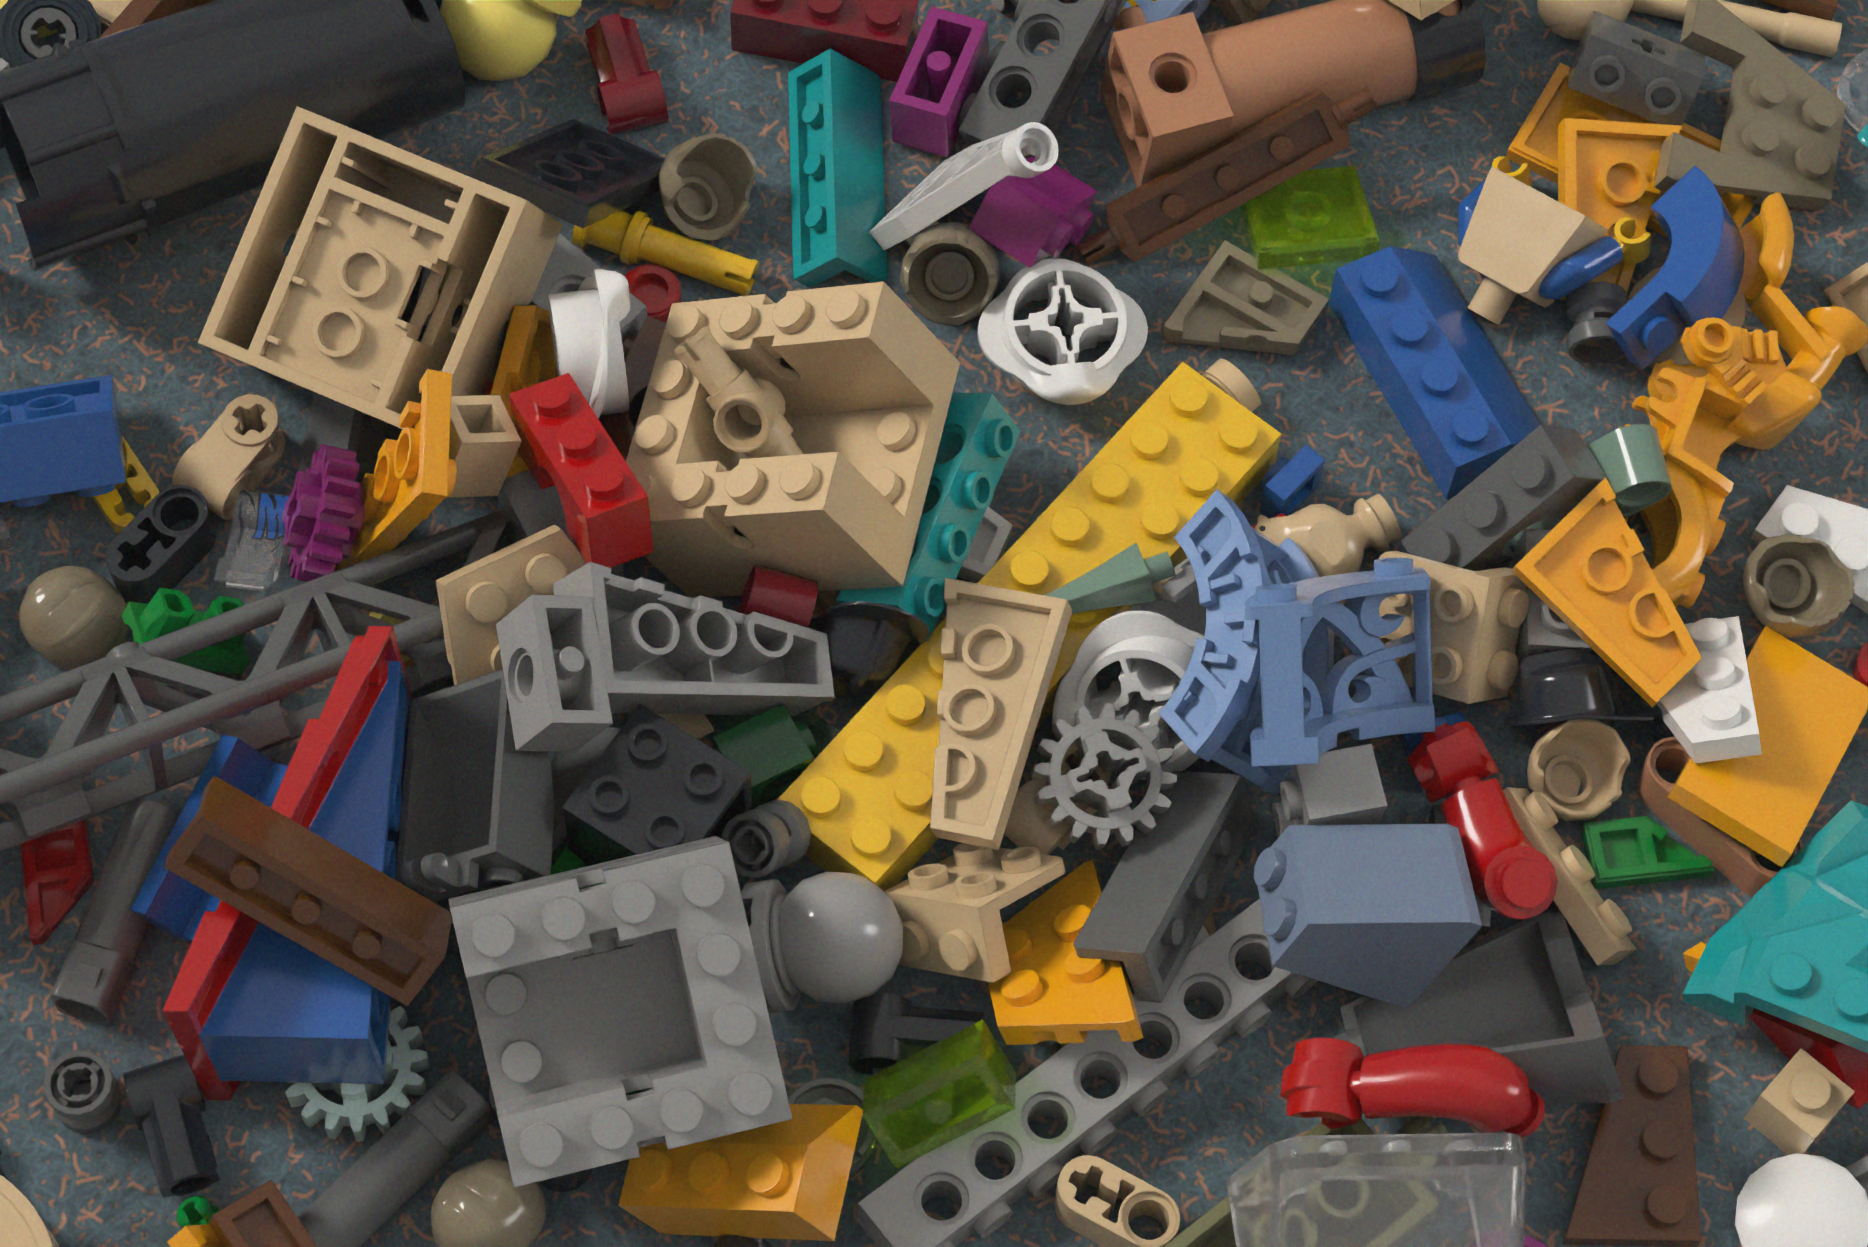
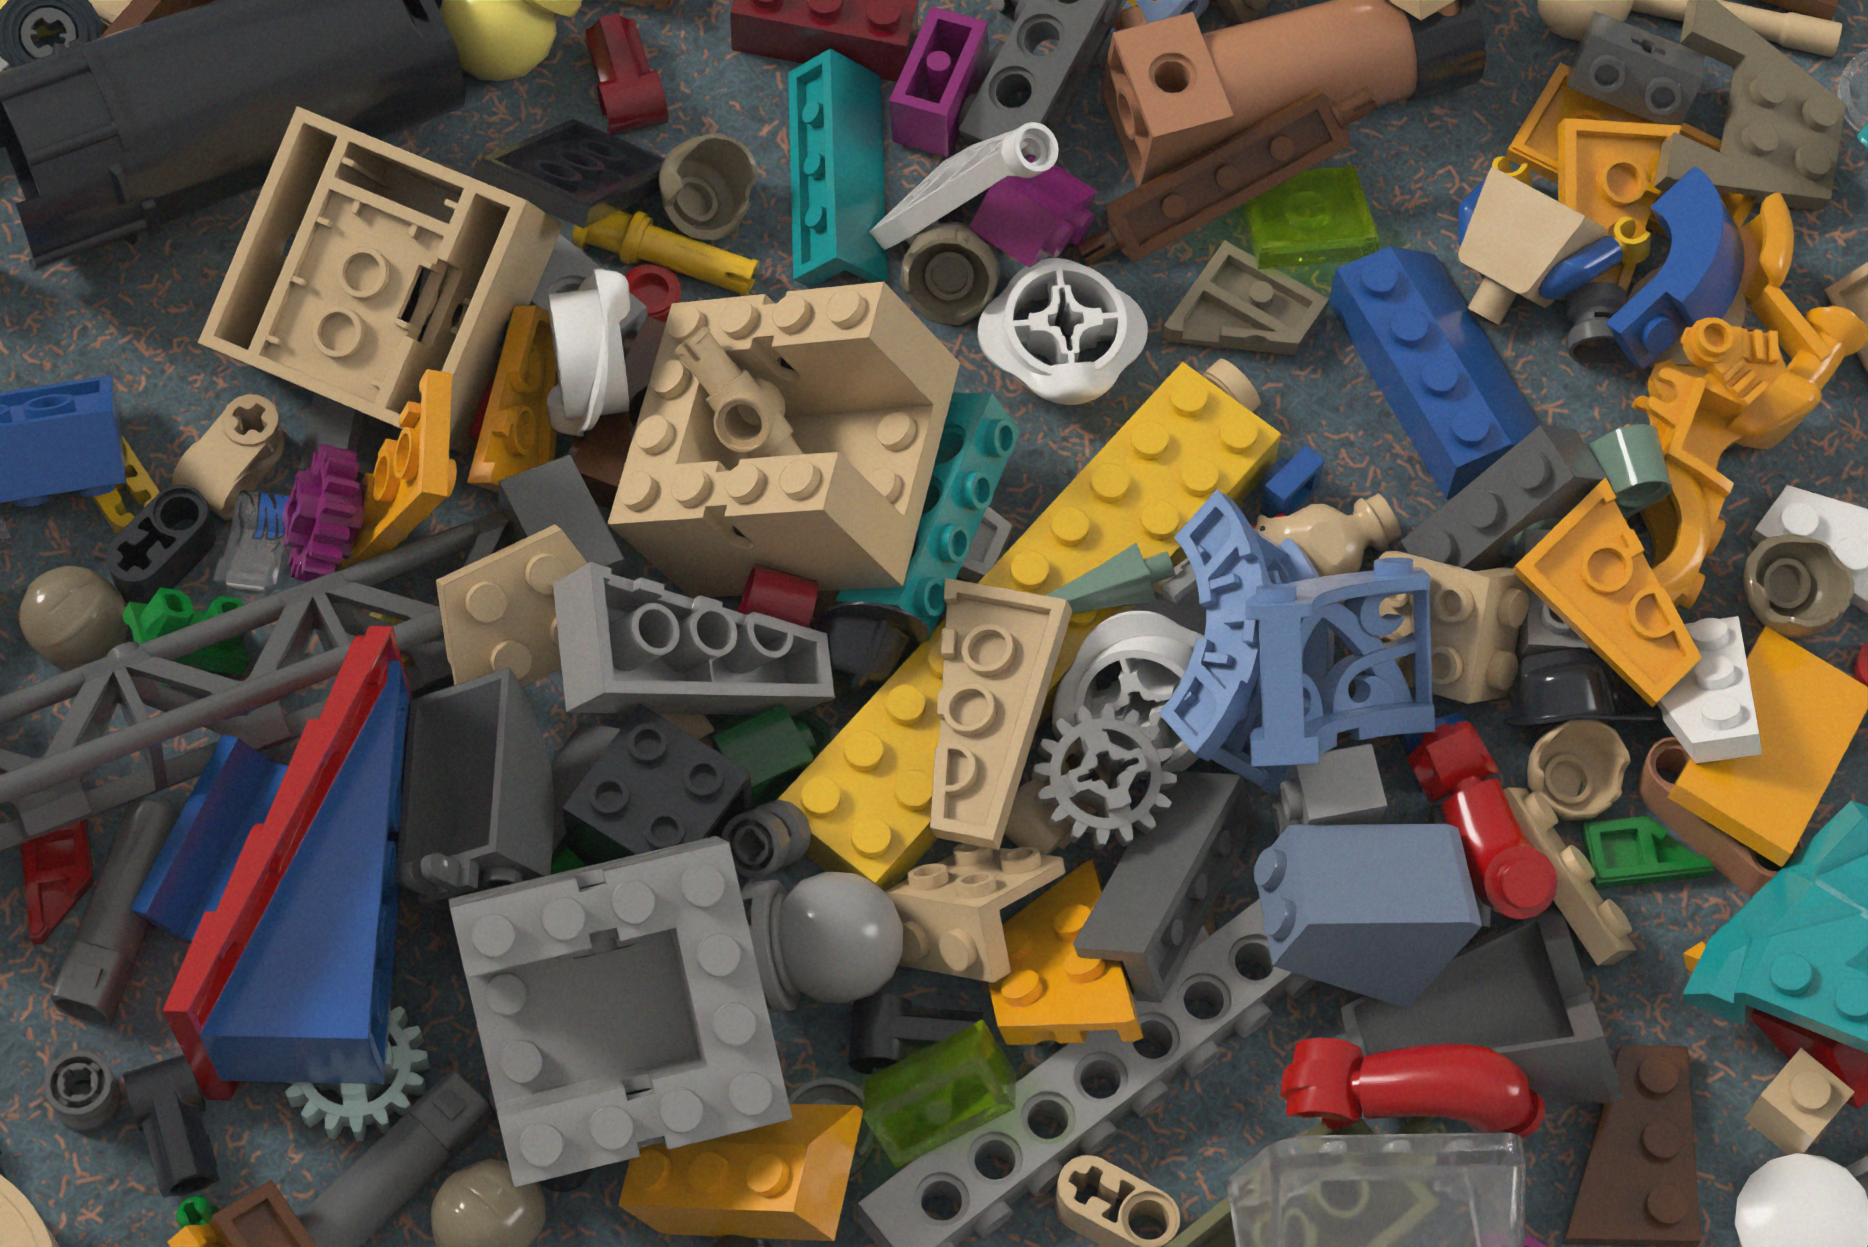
(311, 892): reddish brown panel -> none
(481, 444): tan brick -> none
(554, 673): light grey brick -> none
(571, 449): red arch -> none

